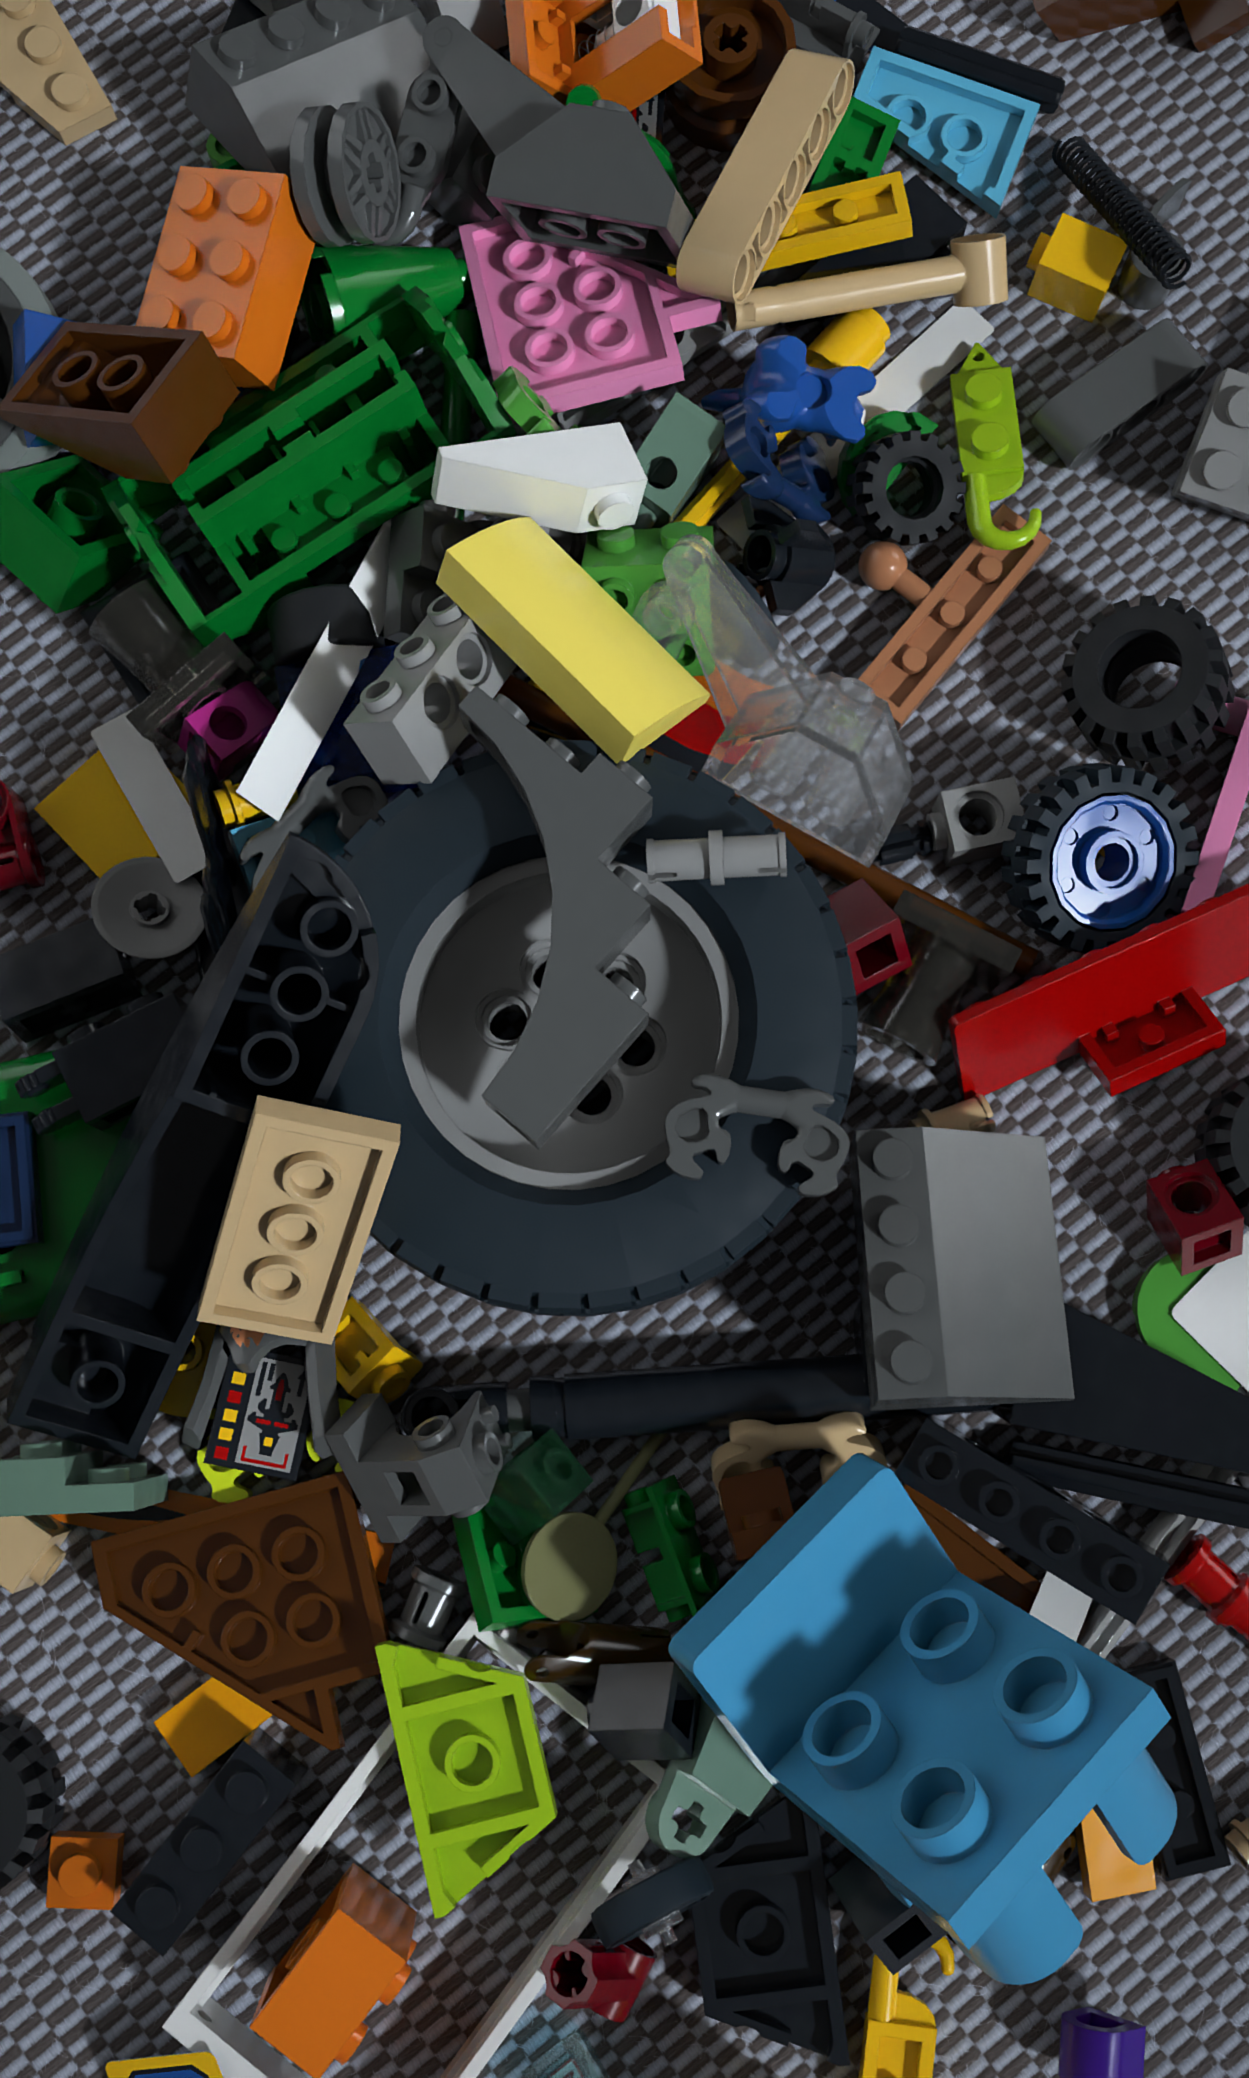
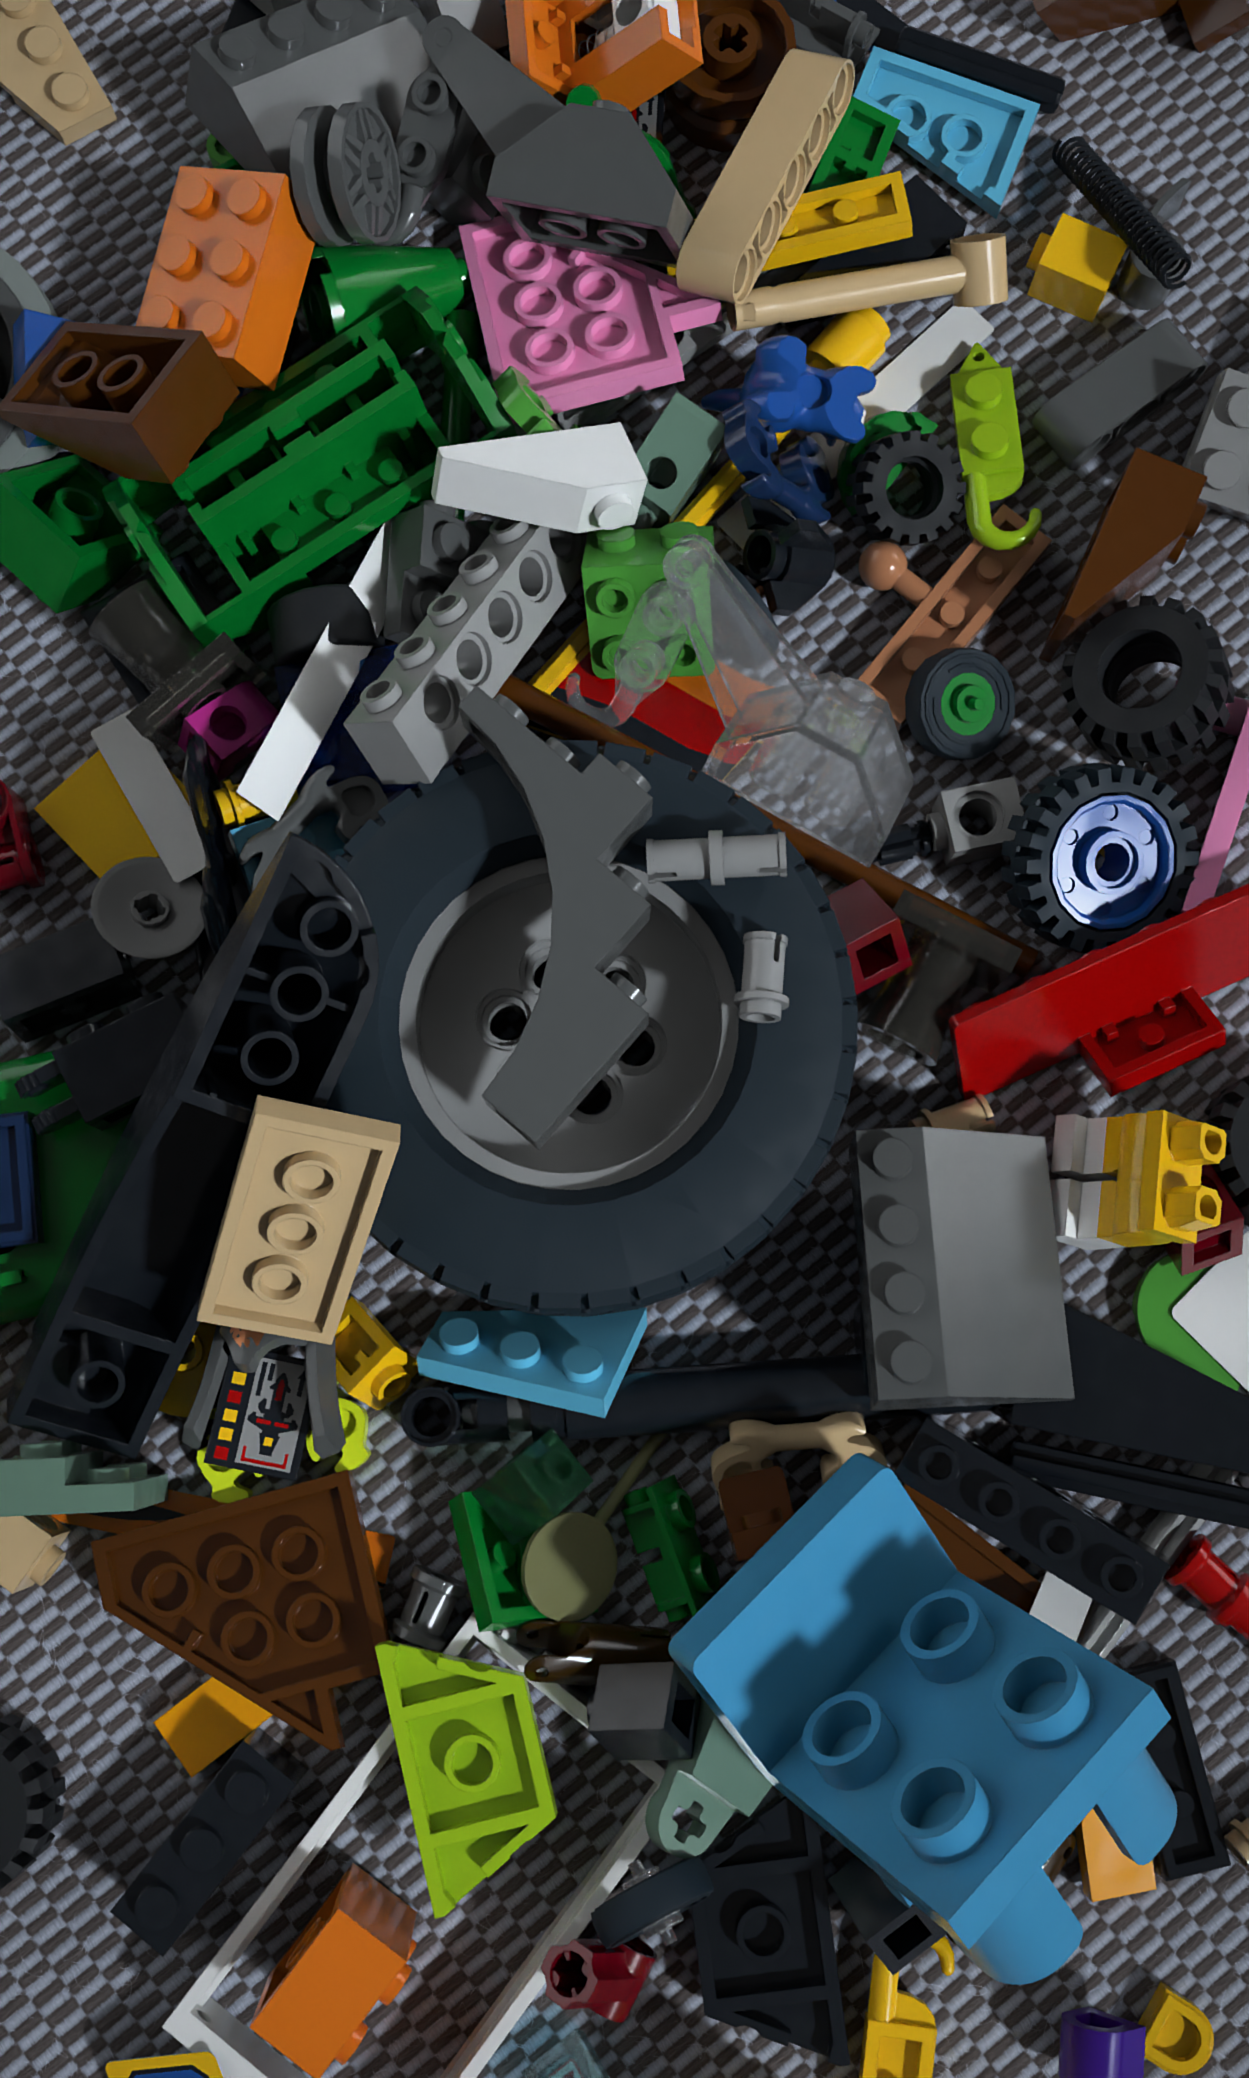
(85, 1870): orange plate -> none
(433, 1472): dark grey tile -> none
(535, 1357): none -> medium azure wing
(569, 636): light yellow slope -> none
(762, 978): none -> light grey pin
(817, 1148): dark grey helmet -> none
(960, 703): none -> black wheel
(1133, 1179): none -> yellow hips
(1139, 529): none -> reddish brown slope
(1176, 2032): none -> yellow tile

